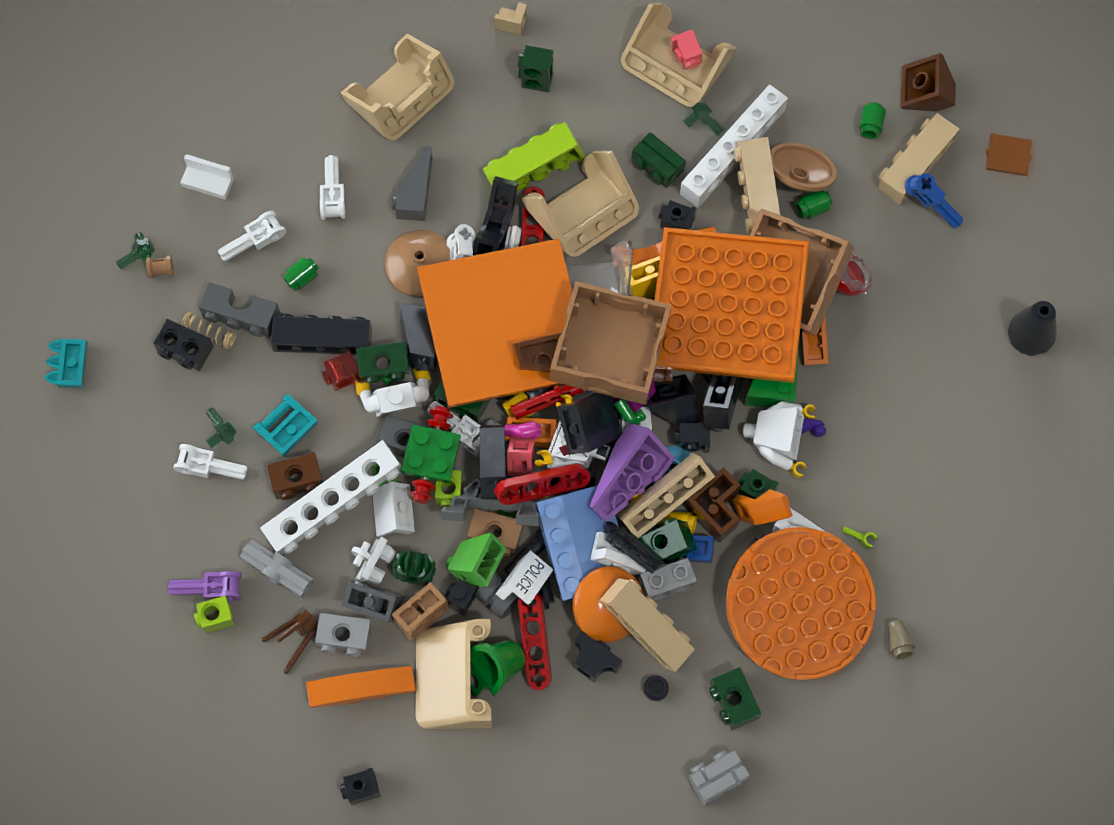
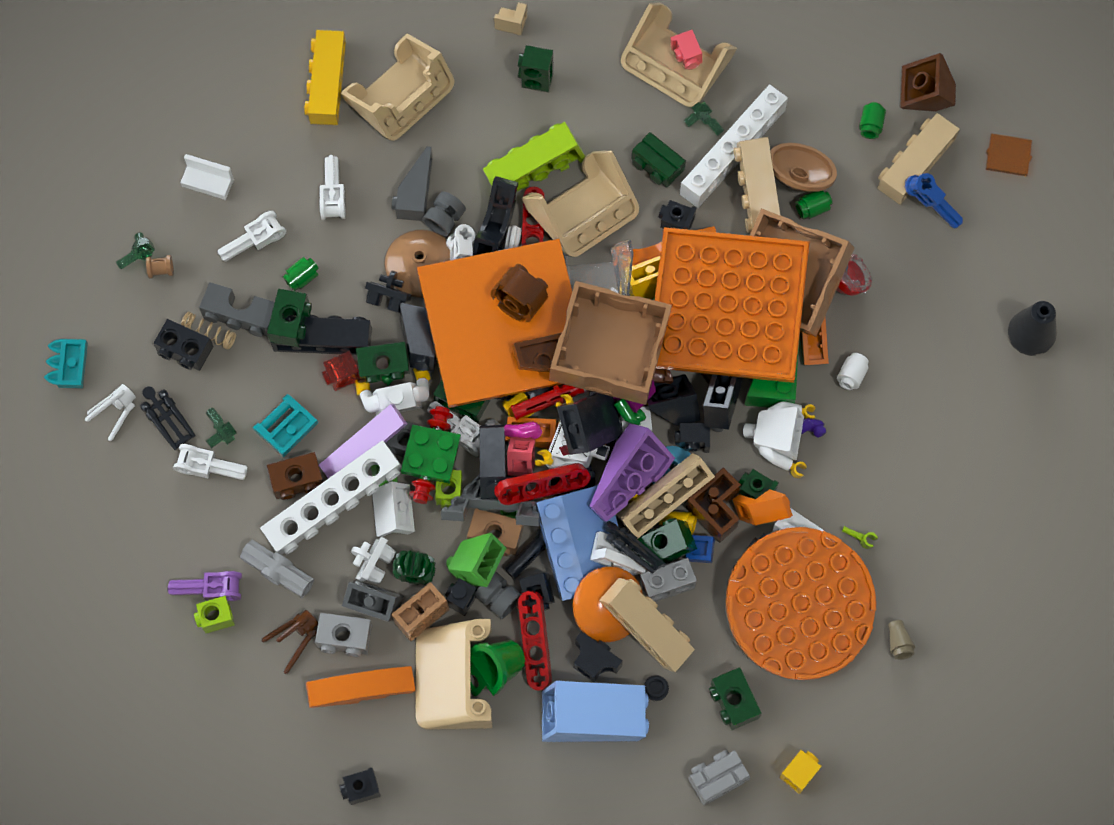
(120, 398): none -> white plant
(149, 394): none -> black piece
(288, 304): none -> dark green brick
(326, 77): none -> yellow brick
(376, 292): none -> black hips
(380, 428): none -> lavender tile
(444, 213): none -> dark grey wheel
(520, 293): none -> reddish brown brick
(526, 578): white panel -> none
(593, 712): none -> light blue slope
(800, 771): none -> yellow brick
(853, 371): none -> white brick

